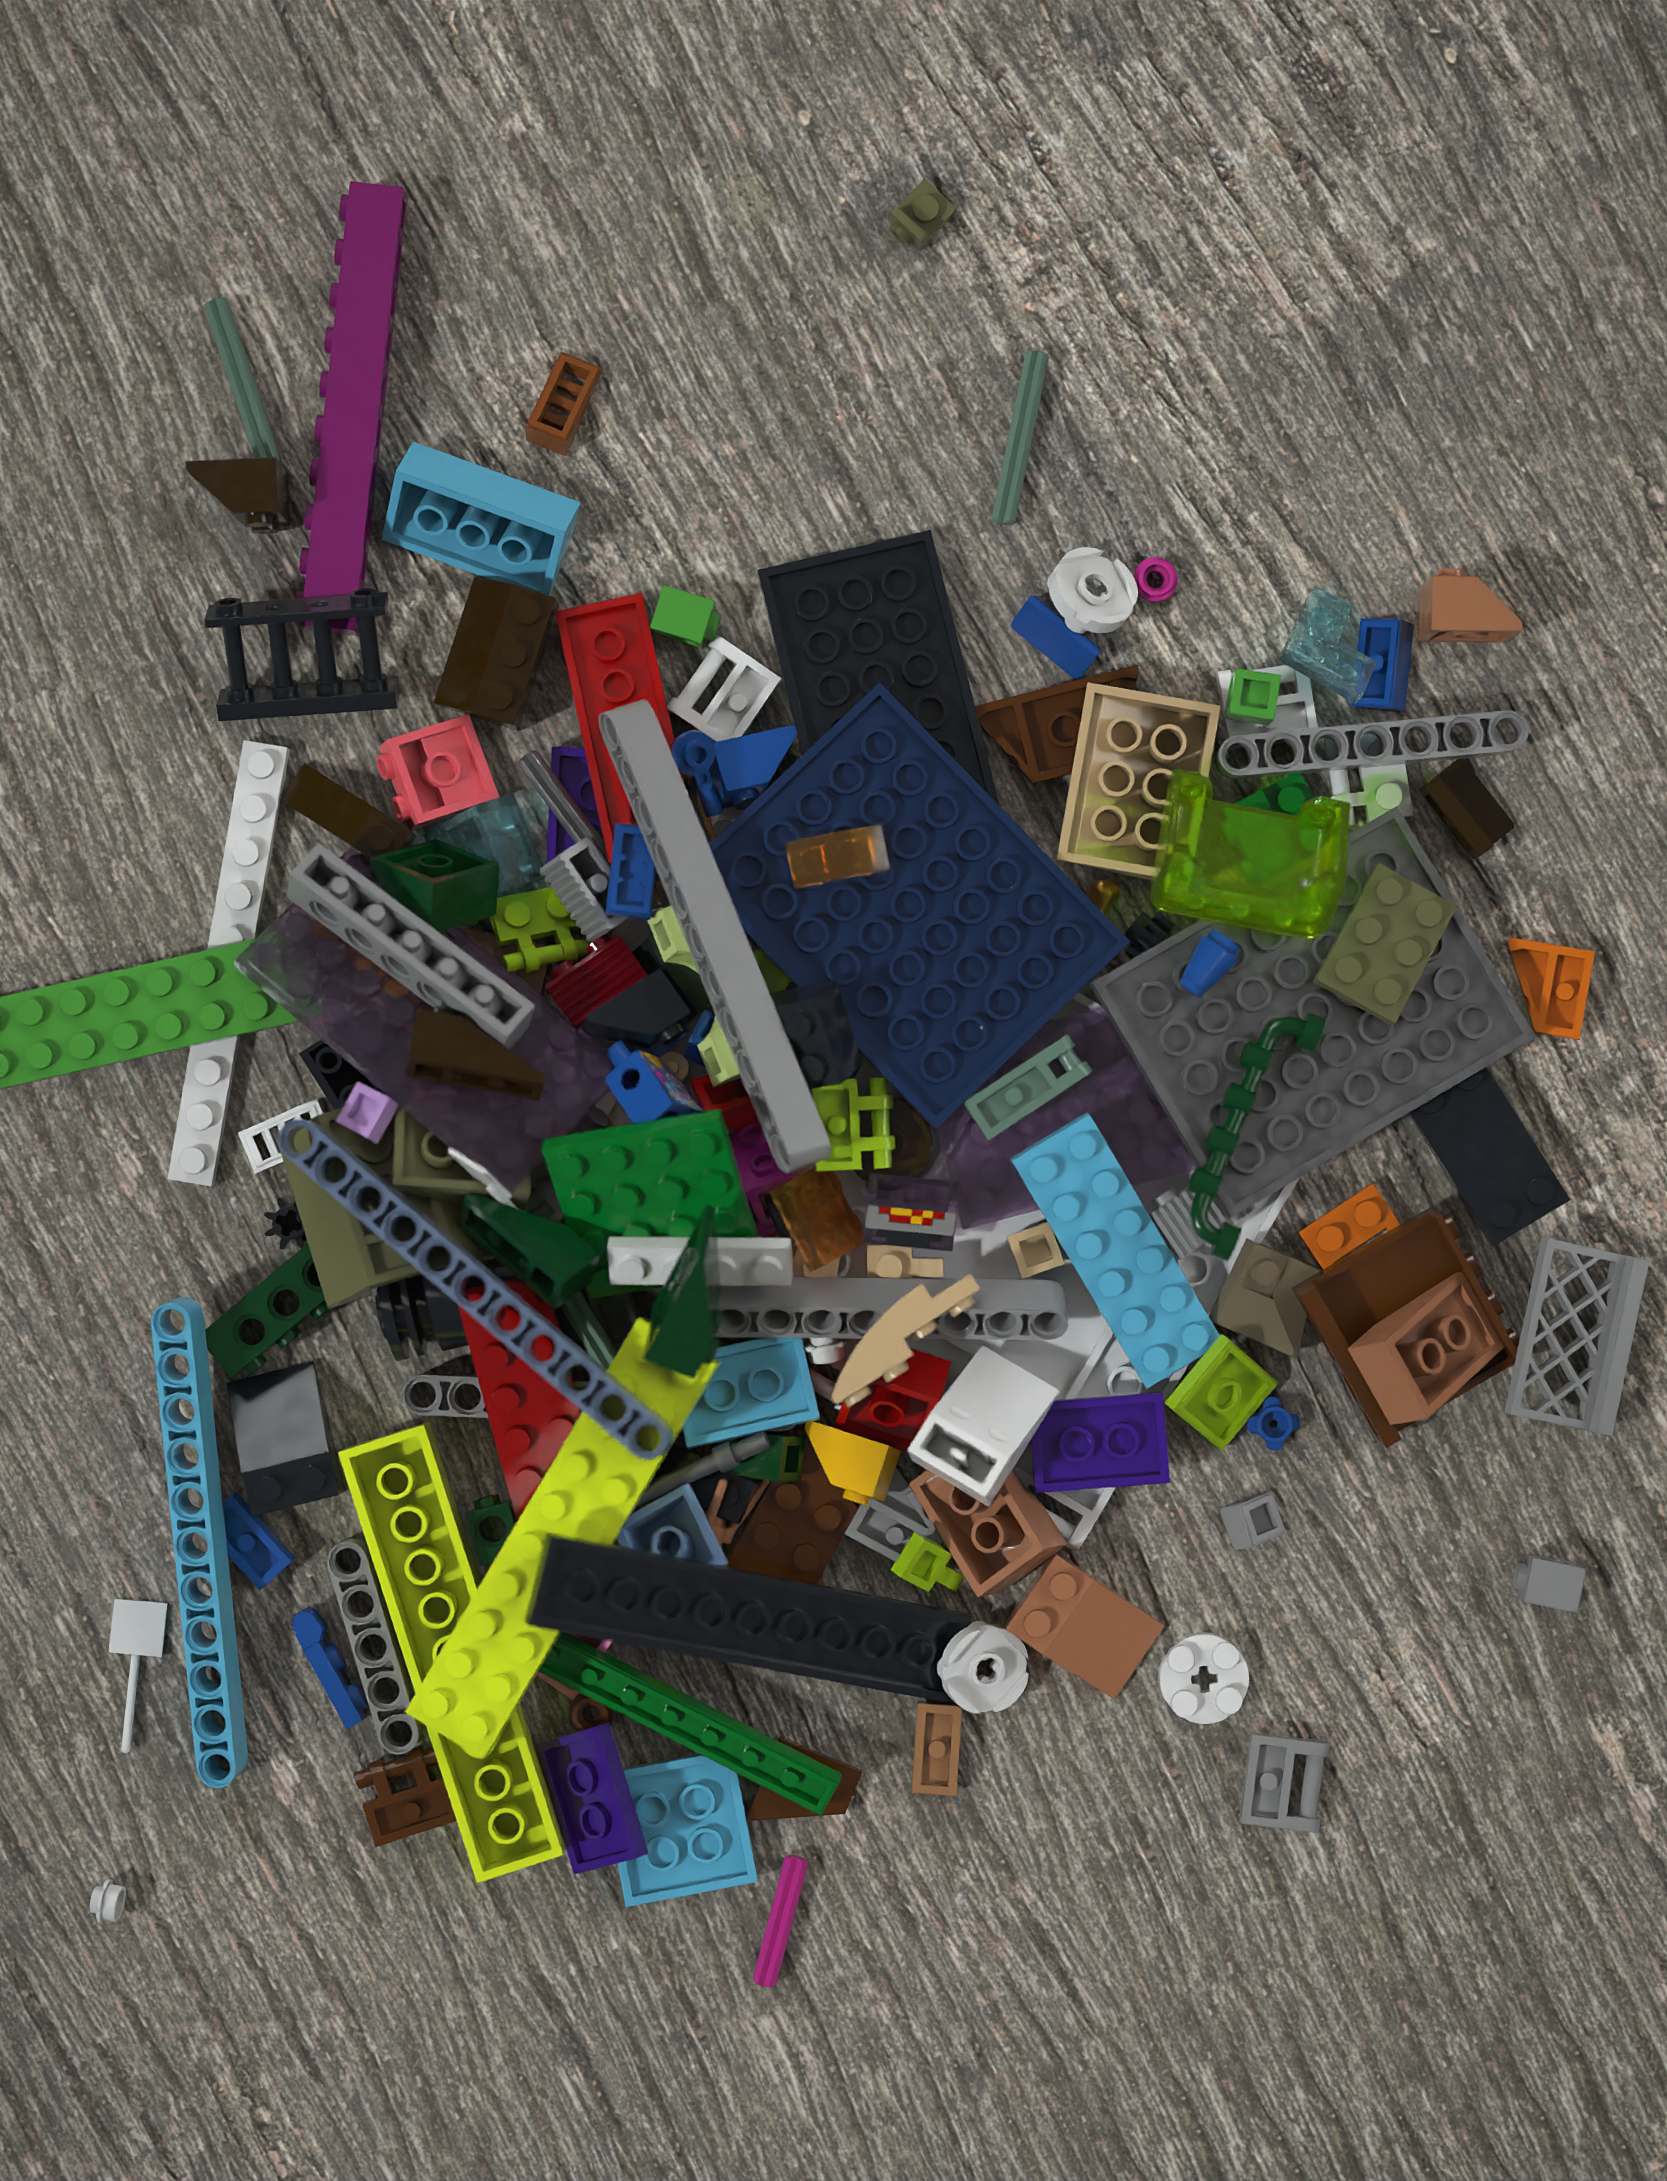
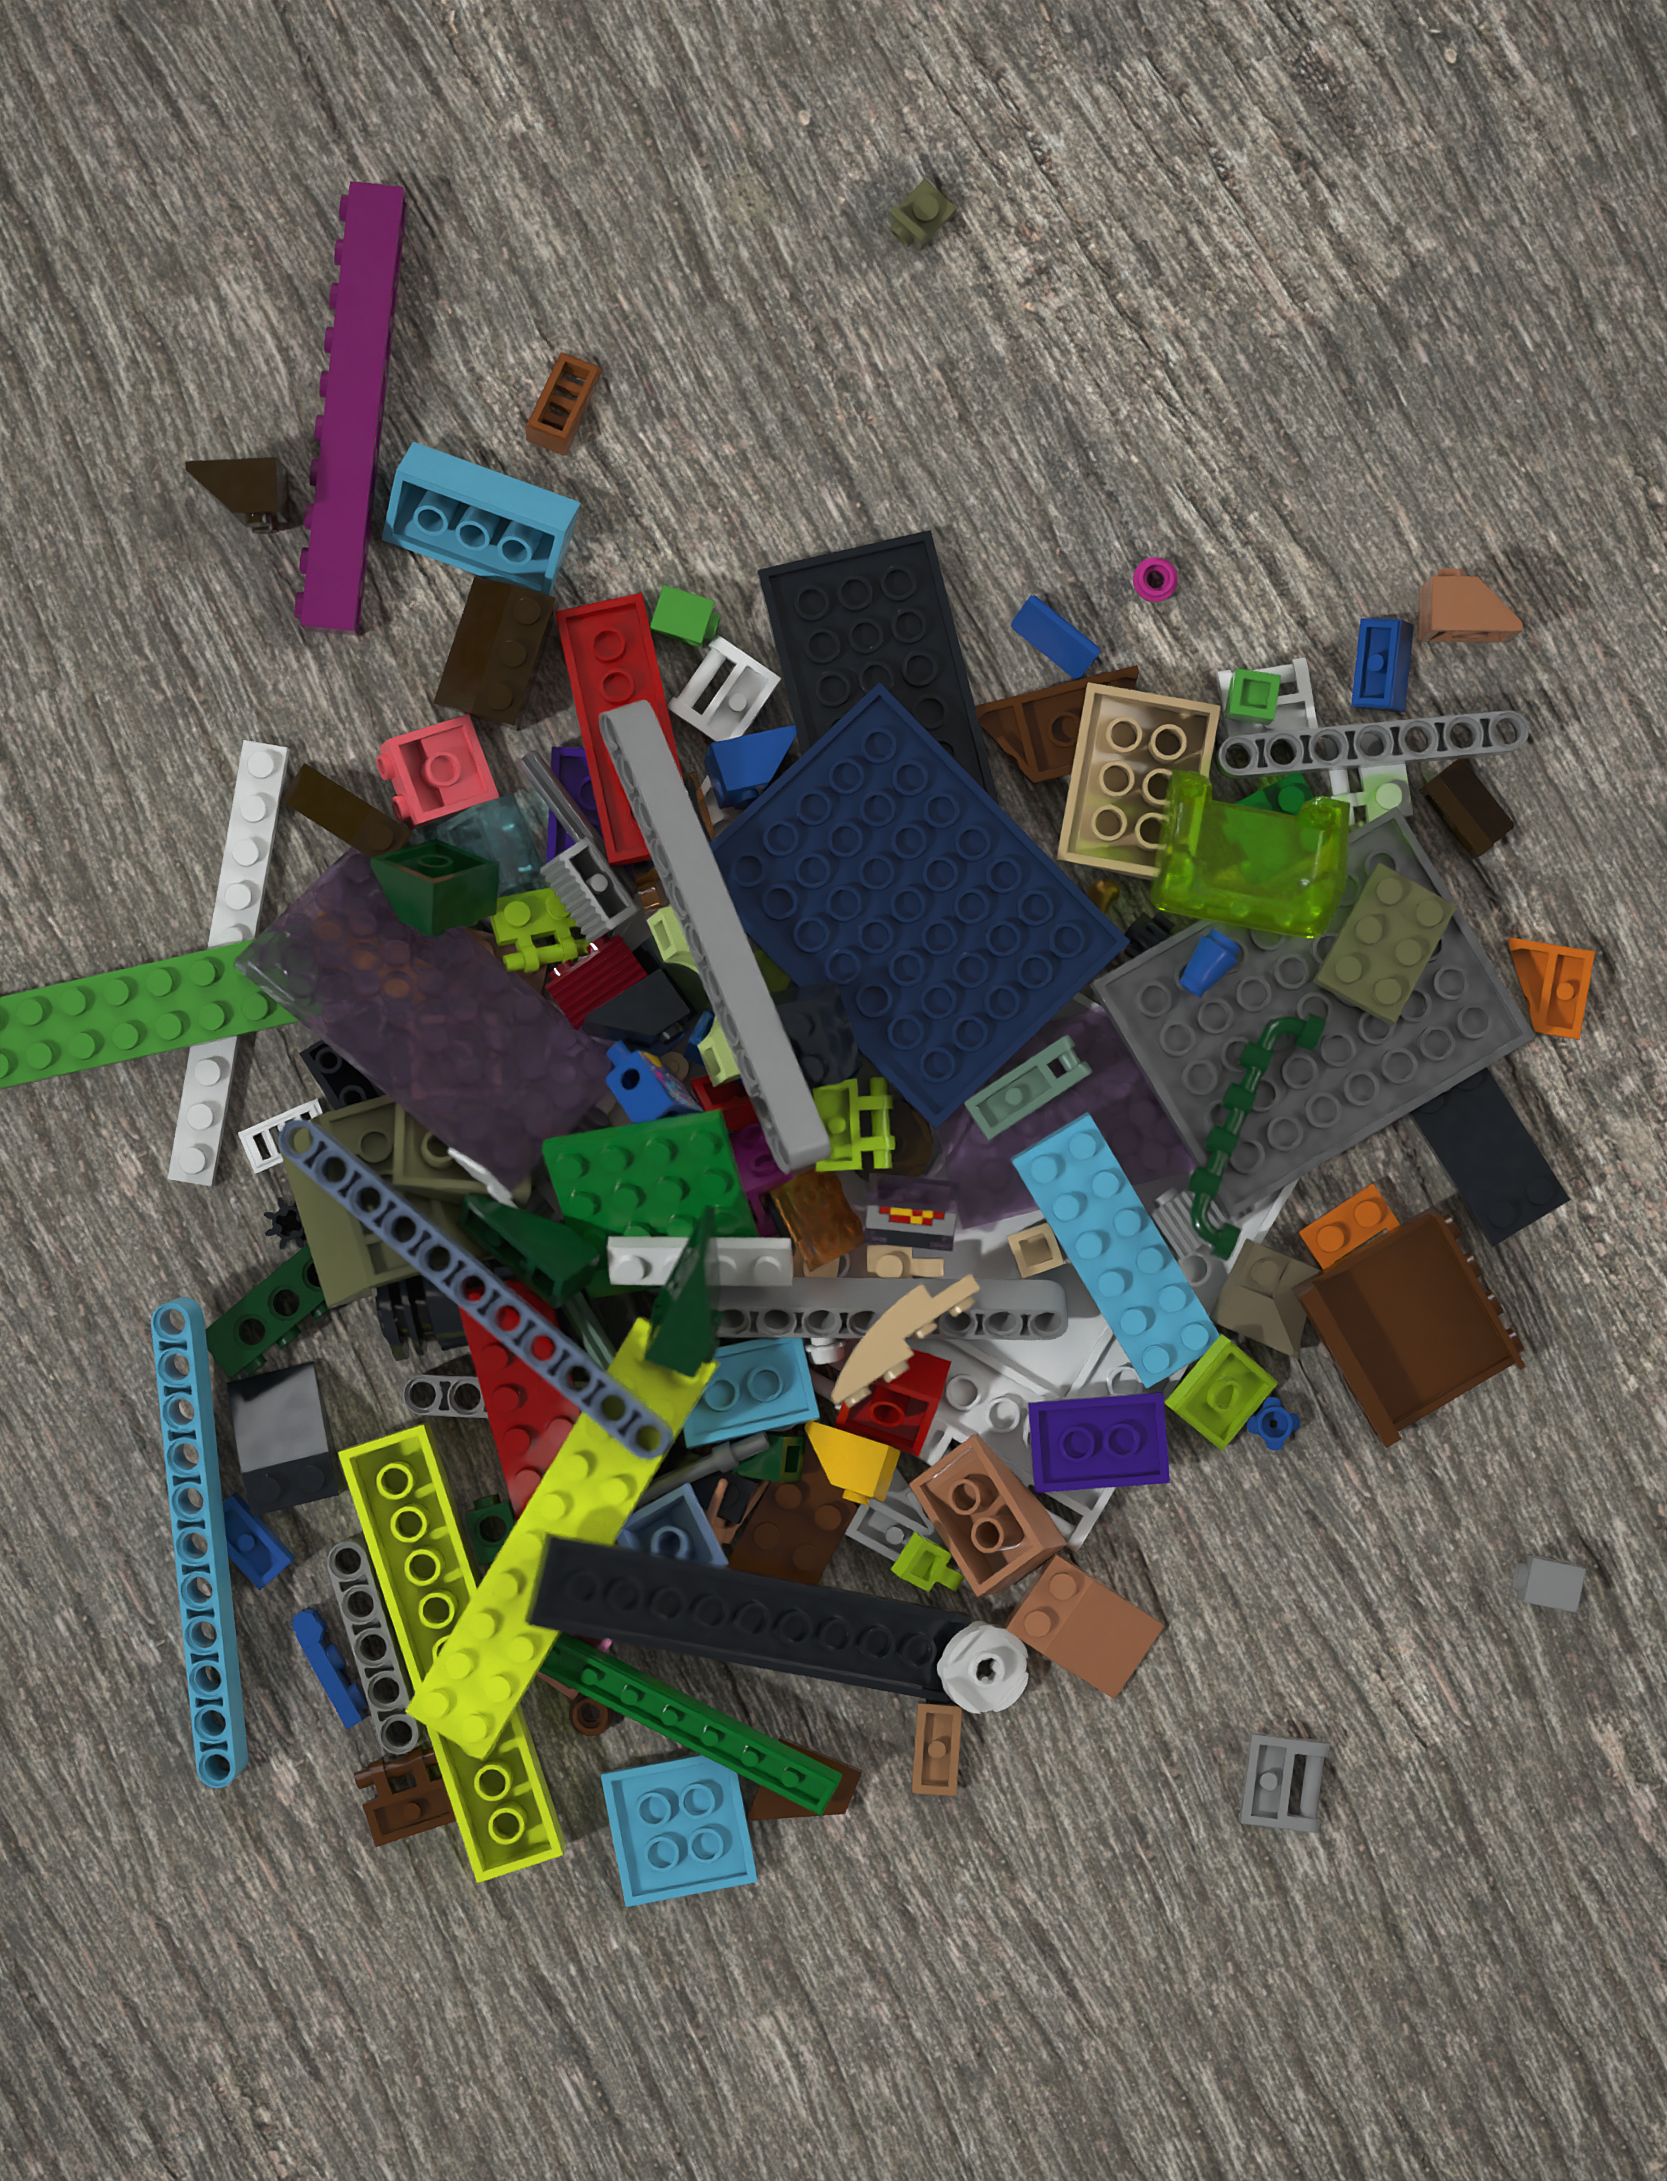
(108, 1901): white plate -> none
(137, 1631): white piece -> none
(241, 378): sand green axle -> none
(285, 695): black fence -> none
(367, 1112): lavender plate -> none
(406, 946): light grey brick -> none
(460, 1054): dark brown slope -> none
(591, 1798): dark purple plate -> none
(630, 875): blue plate -> none
(693, 756): blue plate -> none
(780, 1921): dark pink axle -> none
(837, 856): clear orange slope -> none
(982, 1425): white slope -> none
(1020, 437): sand green axle -> none
(1081, 608): white plate -> none
(1183, 1662): white plate -> none
(1252, 1521): light grey slope -> none
(1316, 649): clear light blue plate -> none
(1426, 1350): nougat slope -> none
(1607, 1352): light grey fence -> none

